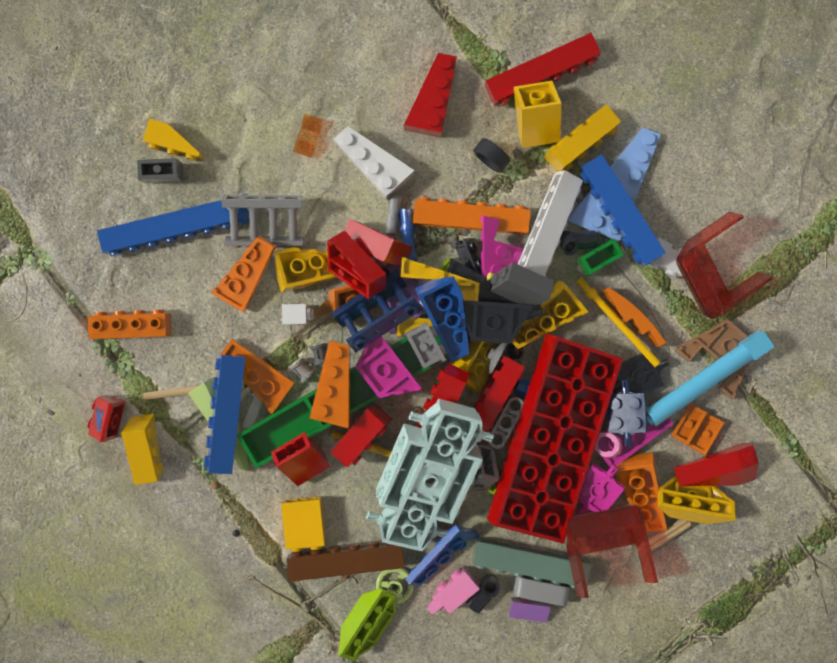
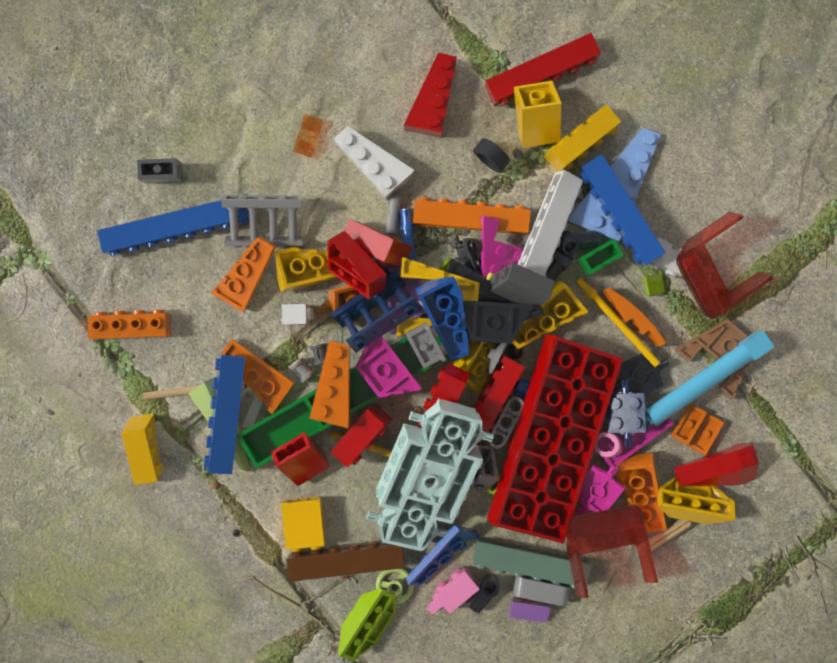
(106, 418): red slope -> none
(163, 136): yellow slope -> none
(559, 264): none -> black piece
(653, 284): none -> lime slope

